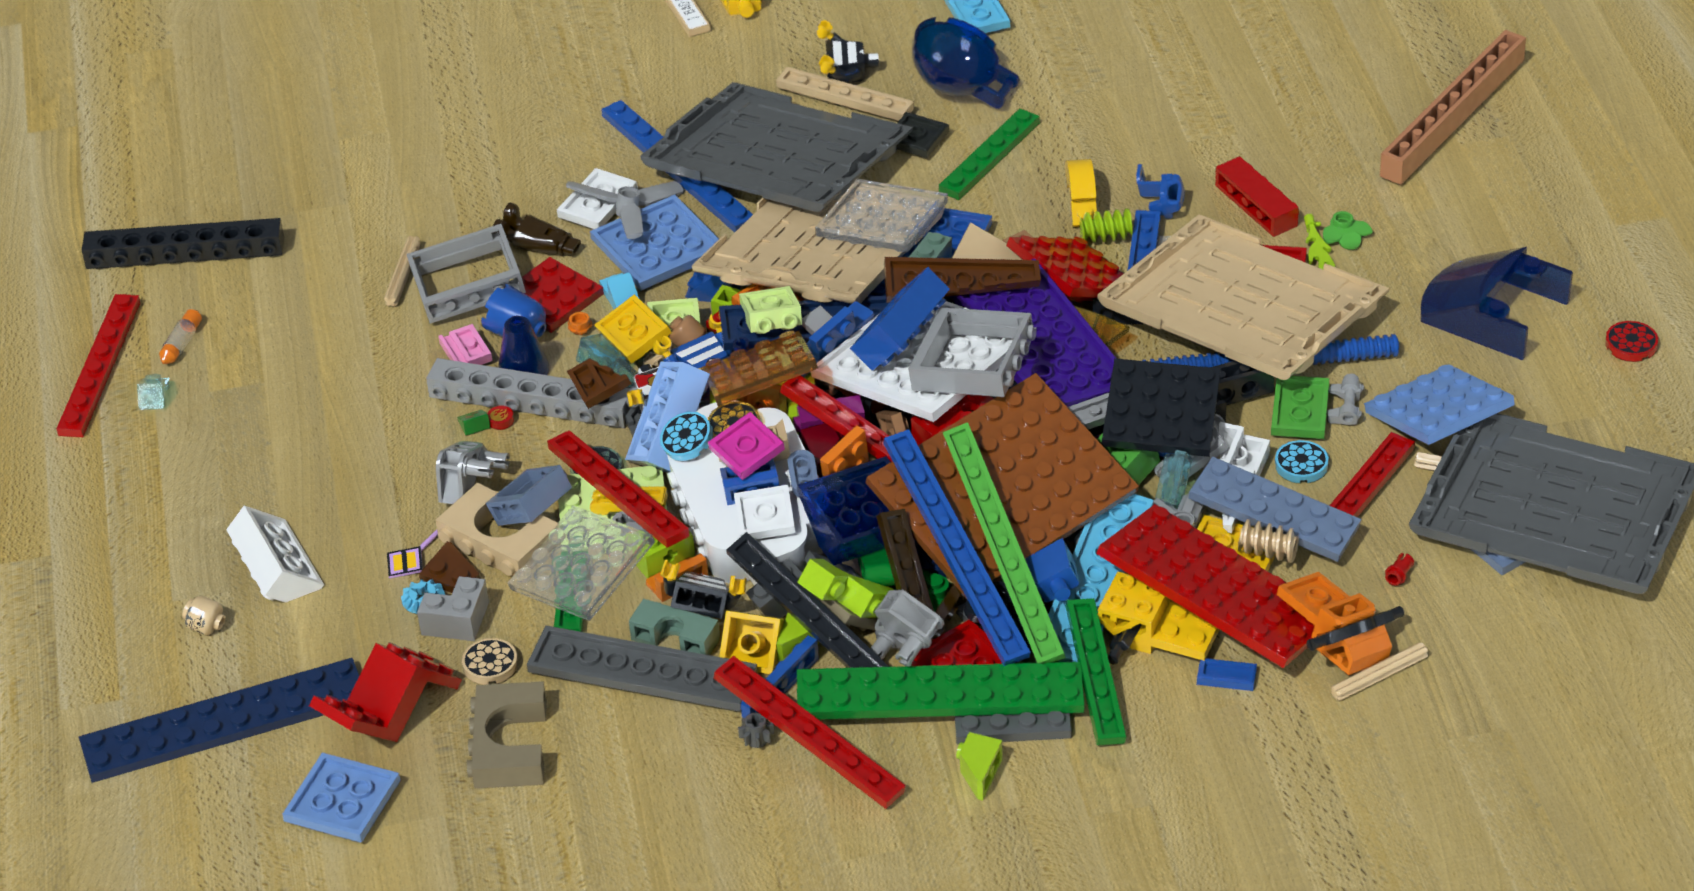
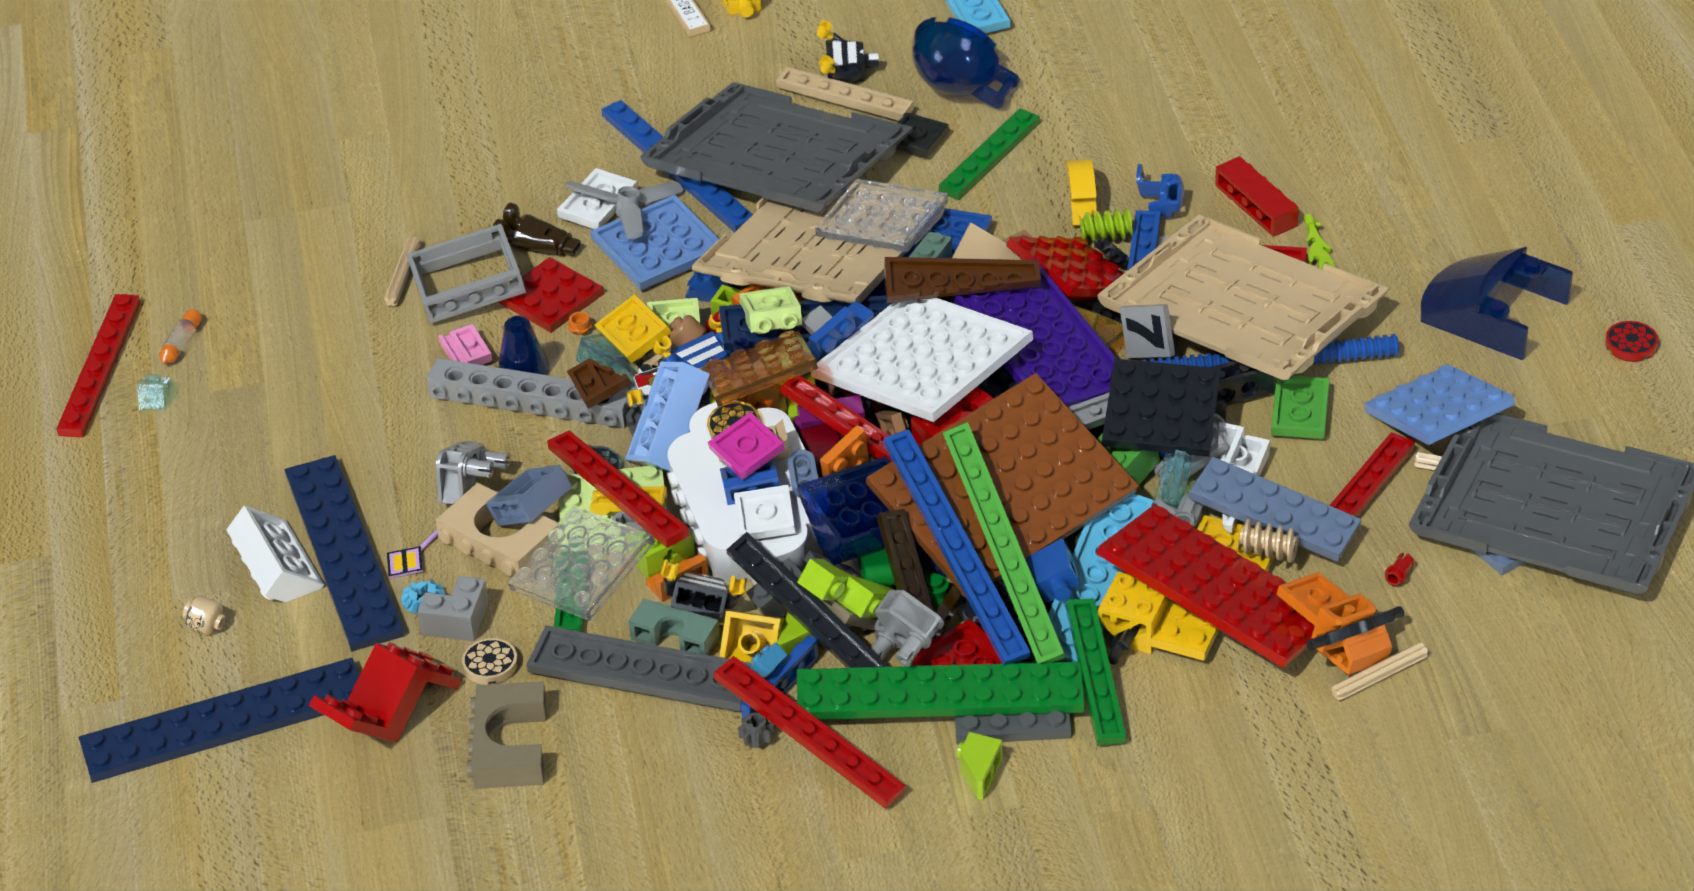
(183, 243): black brick -> none
(341, 797): medium blue plate -> none
(344, 553): none -> dark blue plate
(447, 567): reddish brown wing -> none
(474, 422): green slope -> none
(500, 417): red tile -> none
(509, 303): blue cylinder -> none
(618, 288): medium azure slope -> none
(686, 436): medium azure tile -> none
(768, 660): none -> dark azure piece
(901, 319): blue brick -> none
(972, 322): light grey window -> none
(1111, 251): none -> black gear
(1147, 331): none -> light grey tile
(1227, 674): blue tile -> none
(1301, 461): medium azure tile -> none
(1346, 230): bright green plate -> none
(1350, 392): light grey piece -> none
(1452, 107): nougat brick -> none

